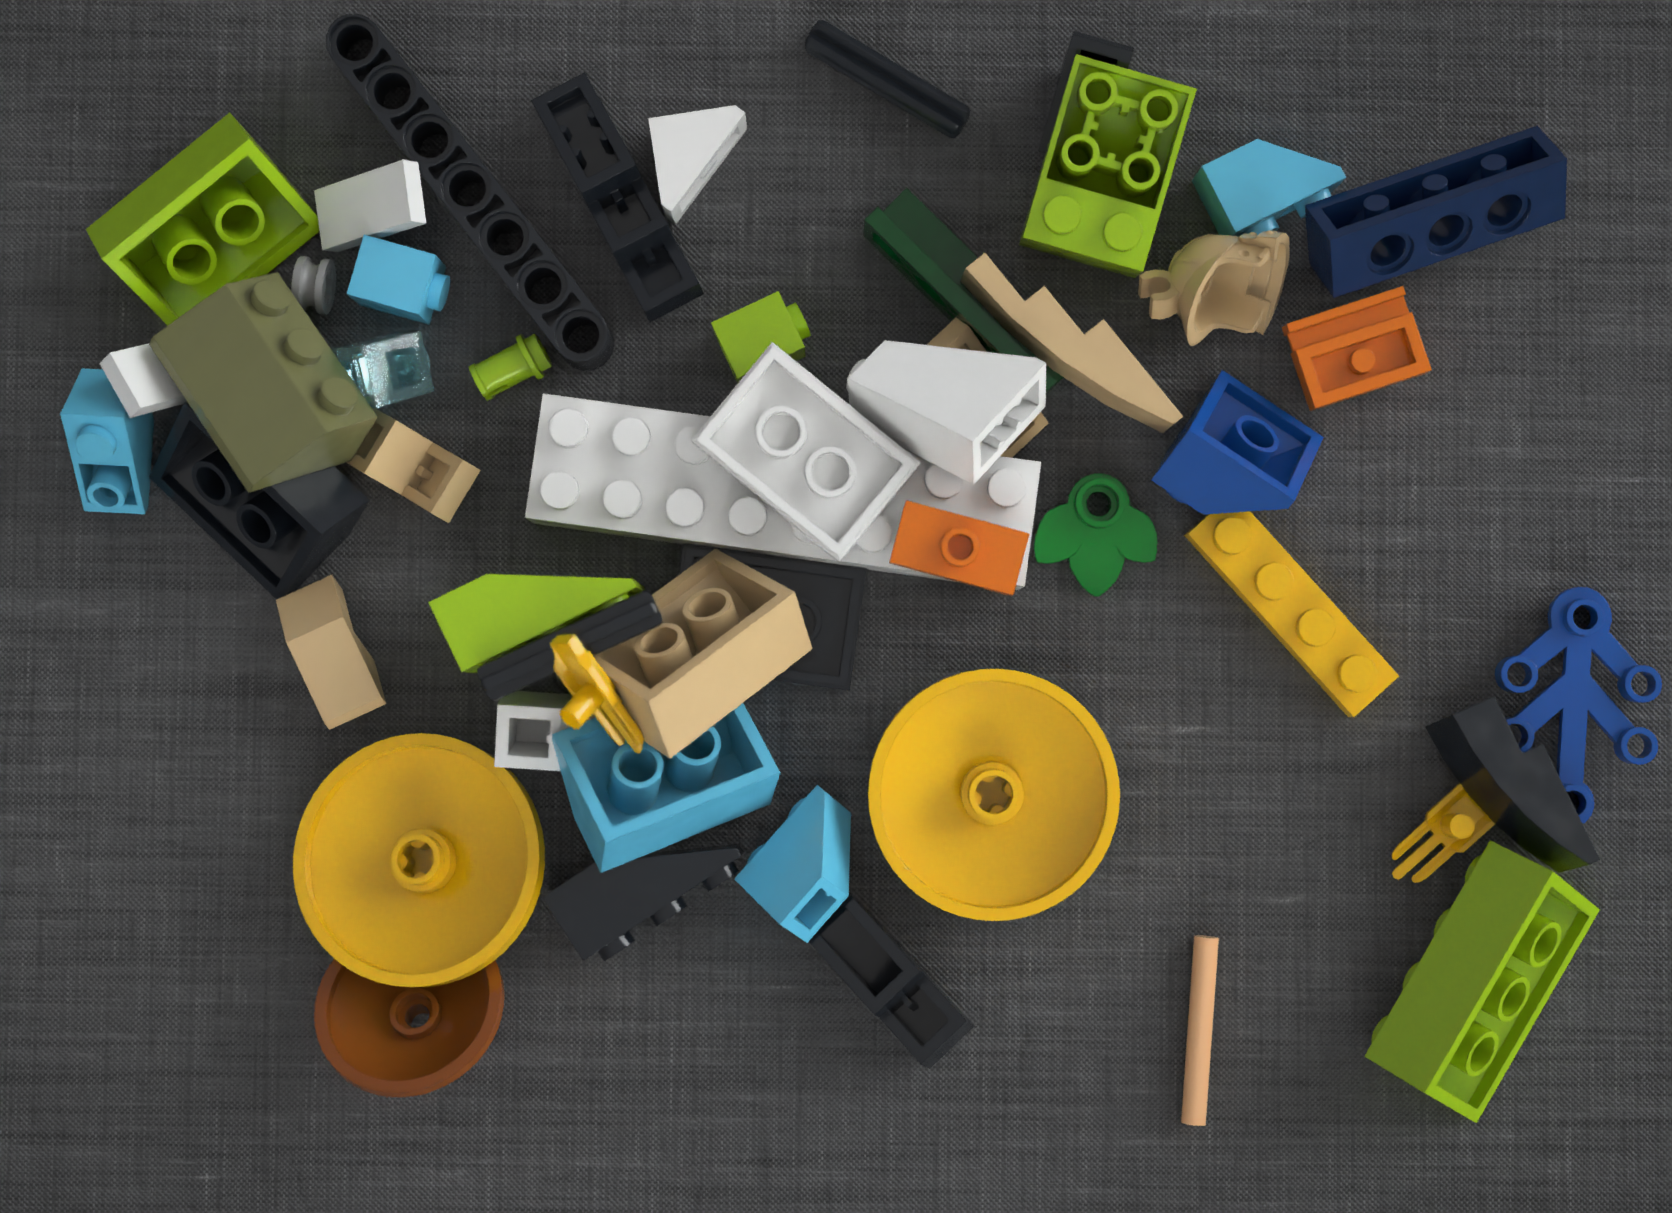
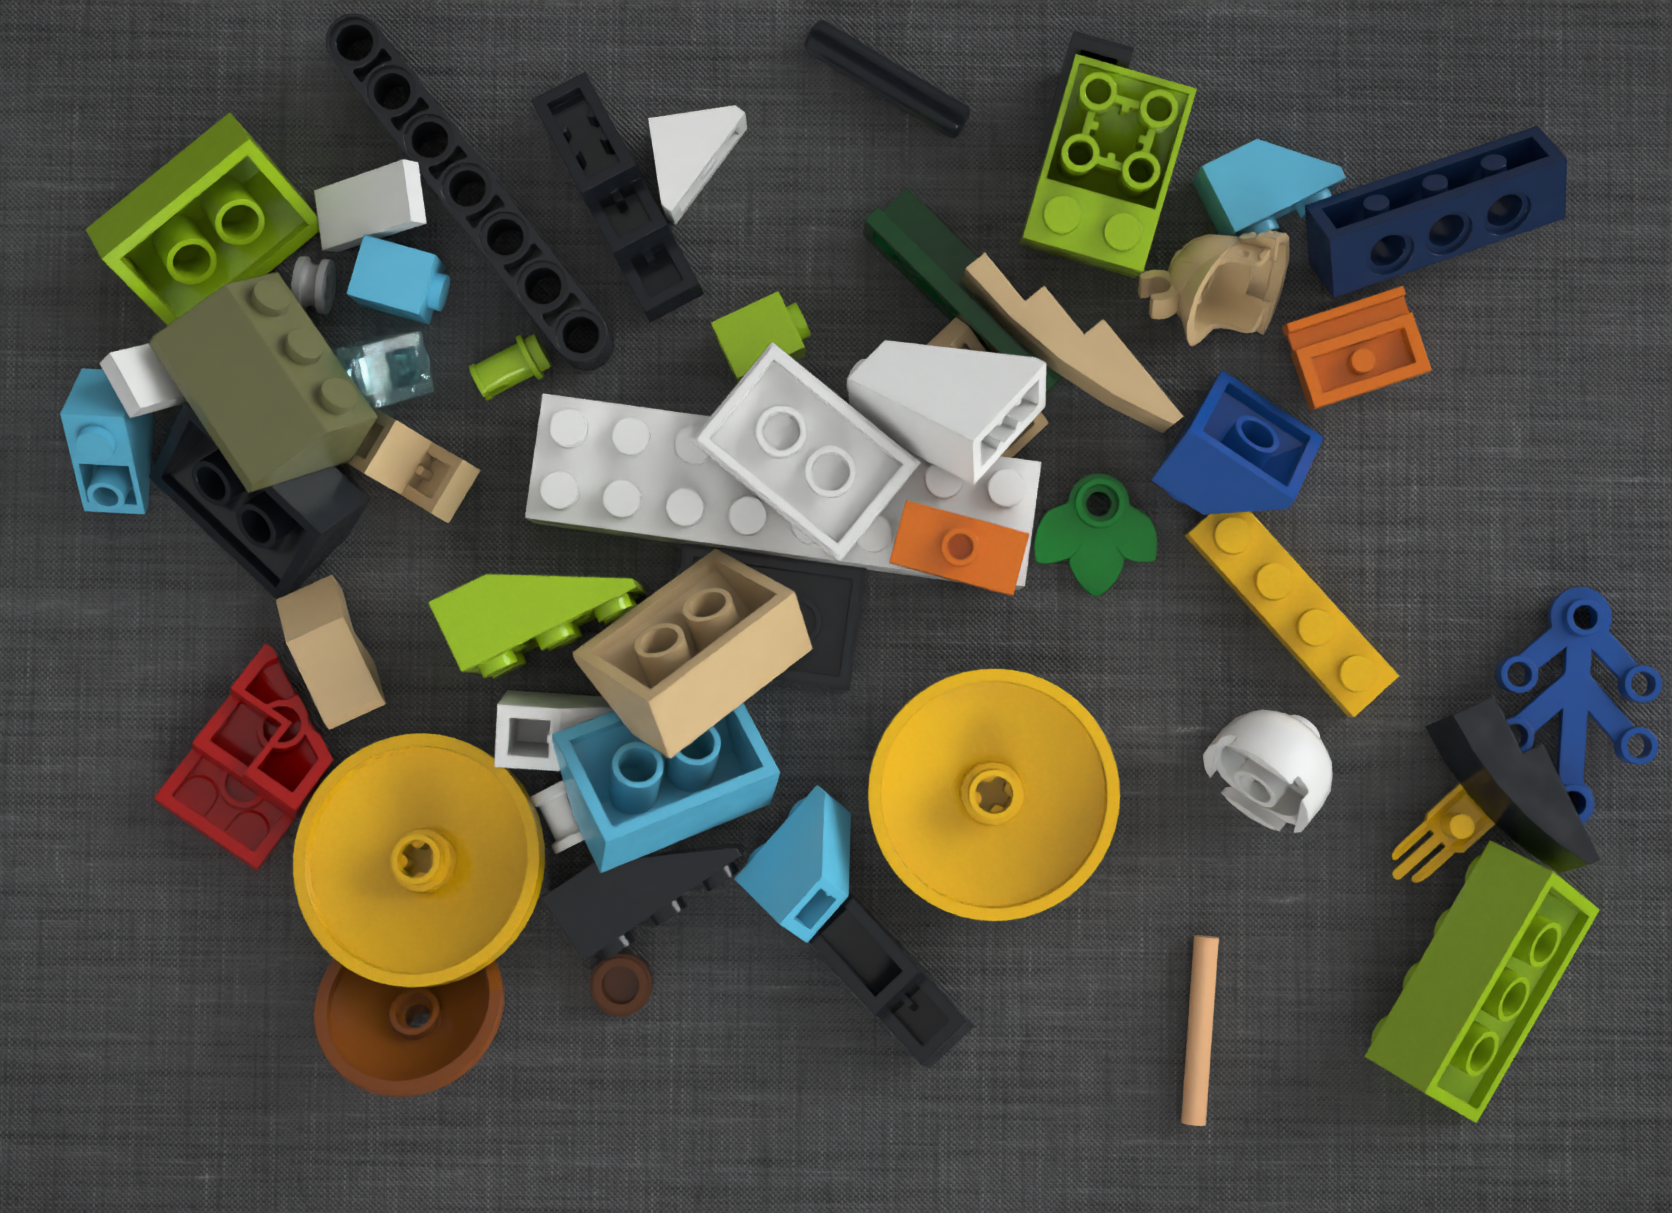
(250, 765): none -> red slope
(558, 815): none -> white bush
(592, 693): yellow piece -> none
(595, 632): black axle -> none
(621, 984): none -> reddish brown tile
(1274, 767): none -> white cylinder

